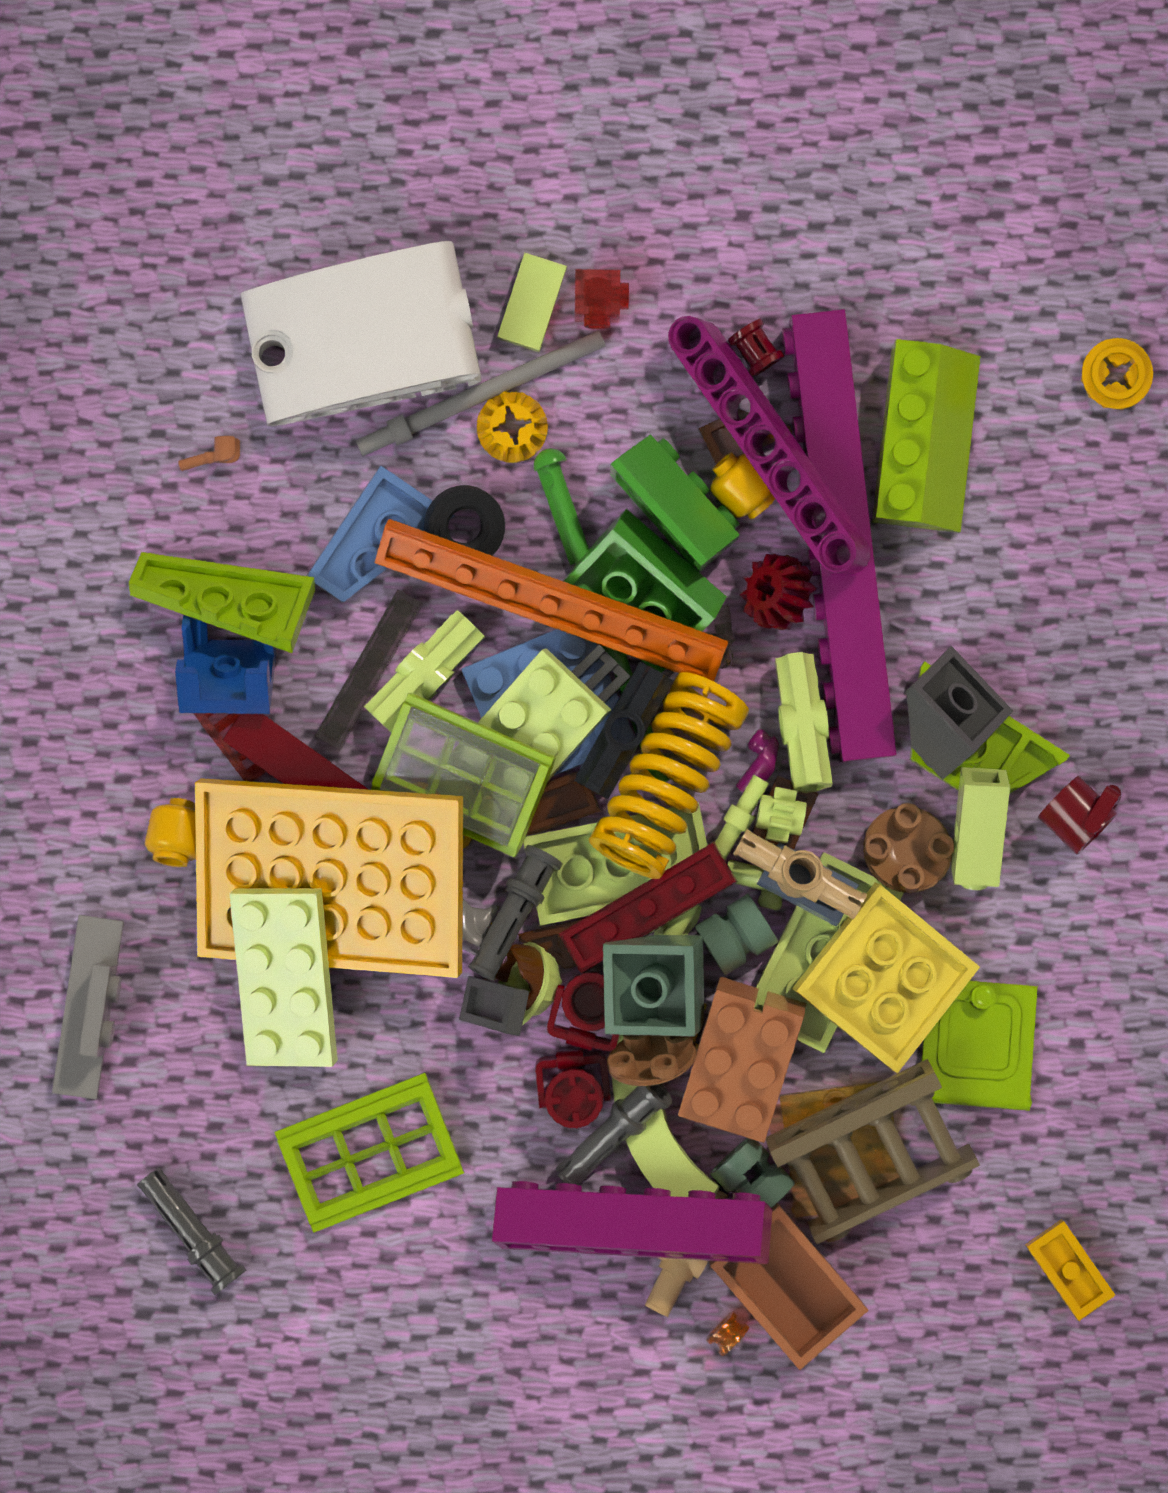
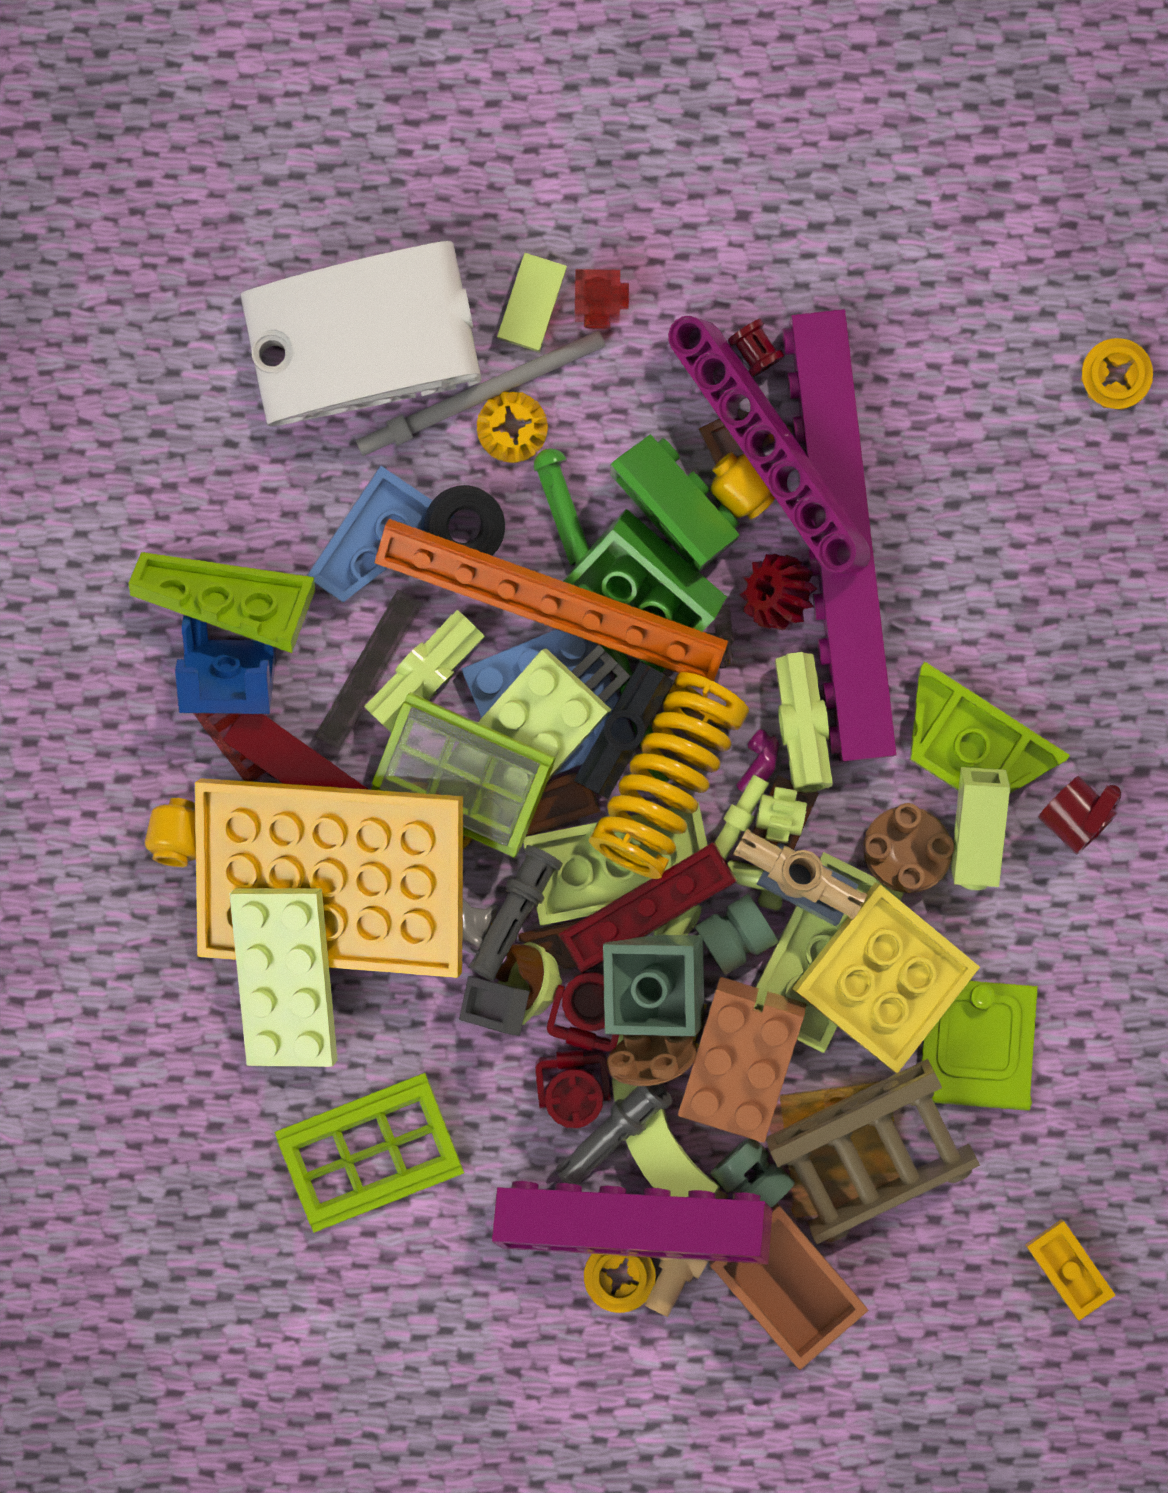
(88, 1007): light grey bracket -> none
(203, 1247): dark grey pin -> none
(225, 451): nougat hand -> none
(627, 1296): none -> yellow gear
(727, 1333): clear orange bush -> none
(926, 436): lime slope -> none
(952, 713): dark grey slope -> none

